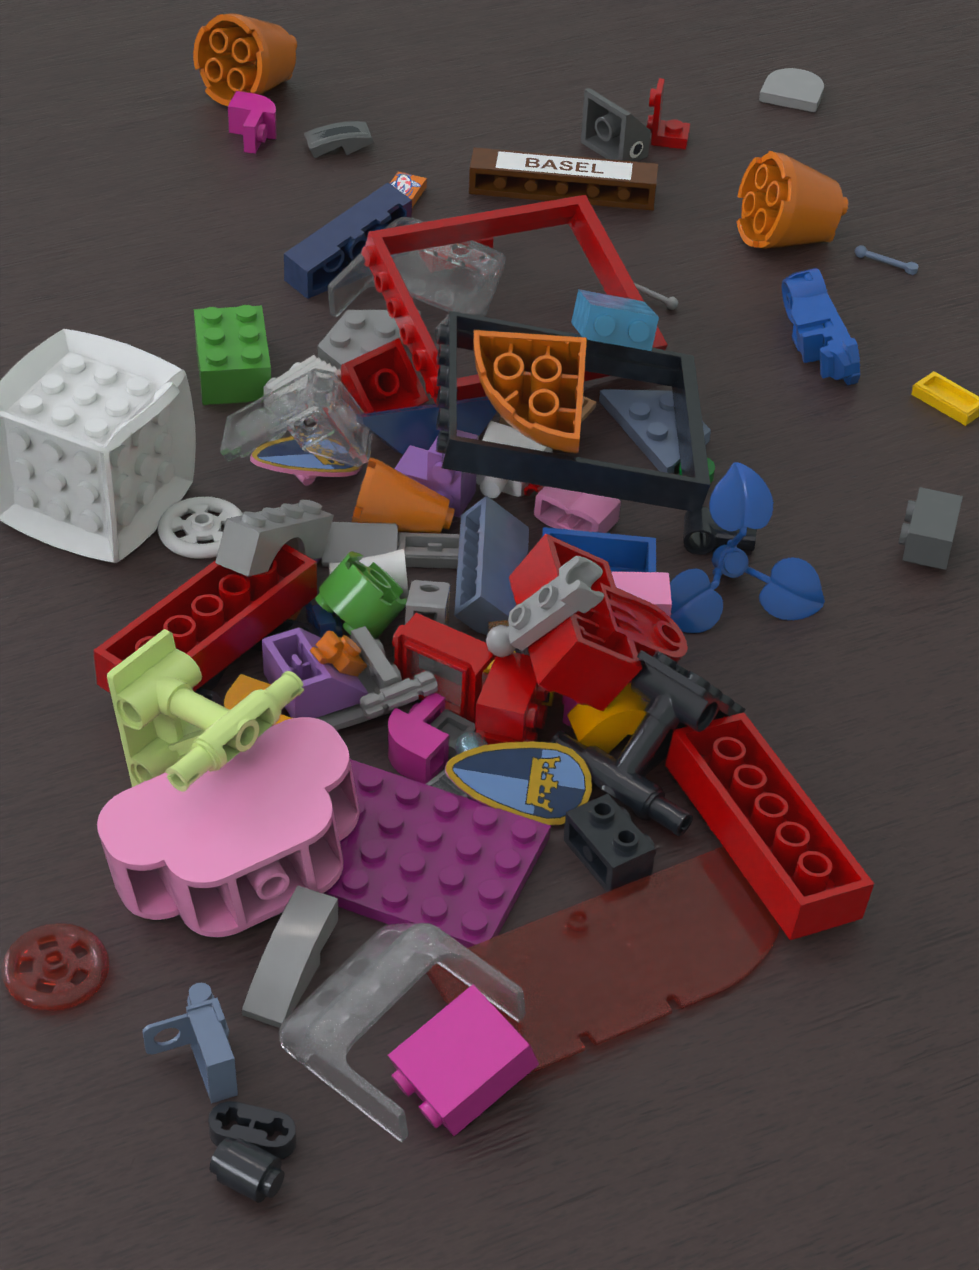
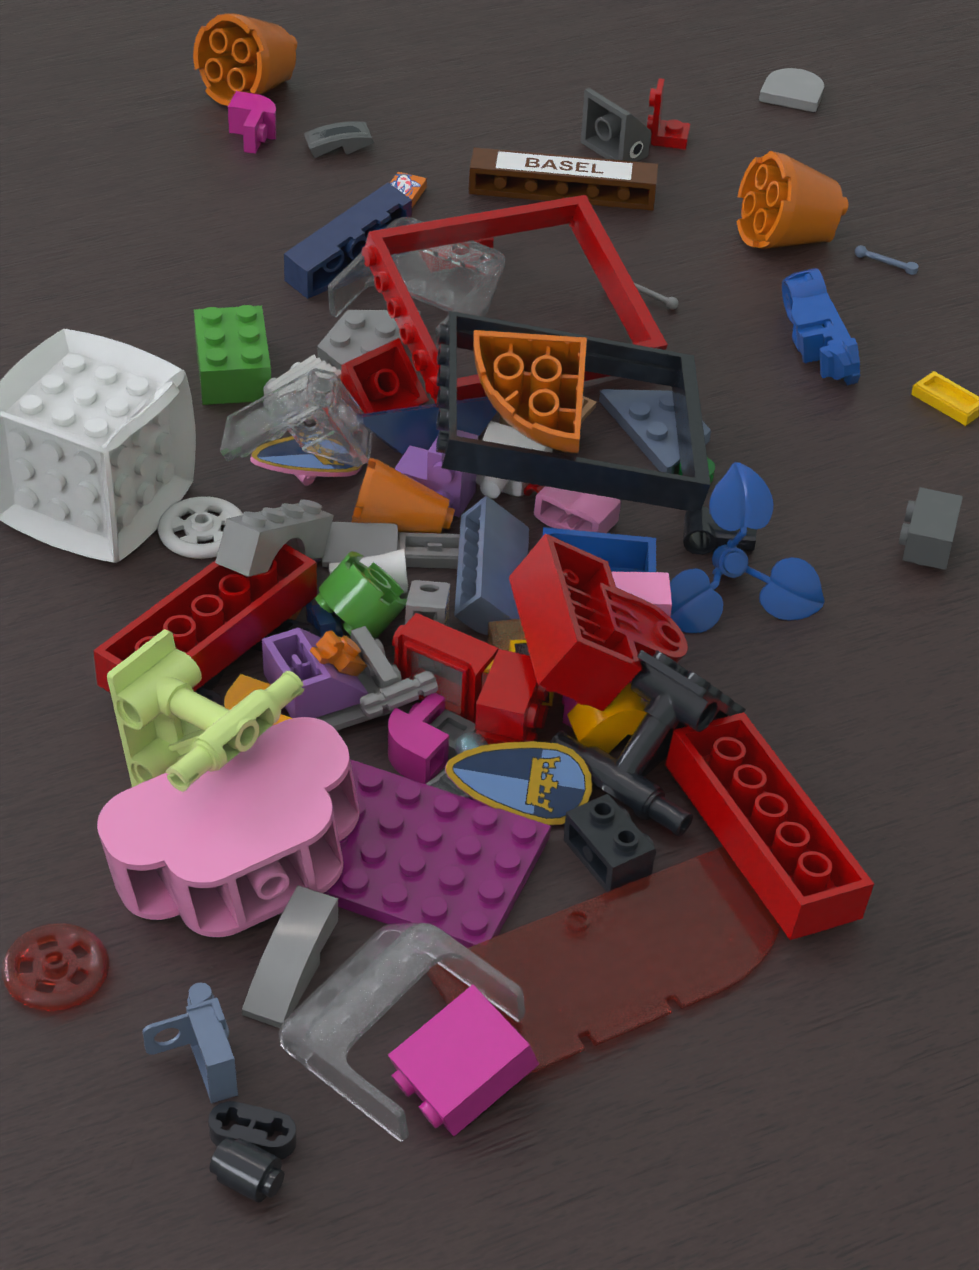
(548, 607): light grey plate -> none
(614, 320): dark azure brick -> none

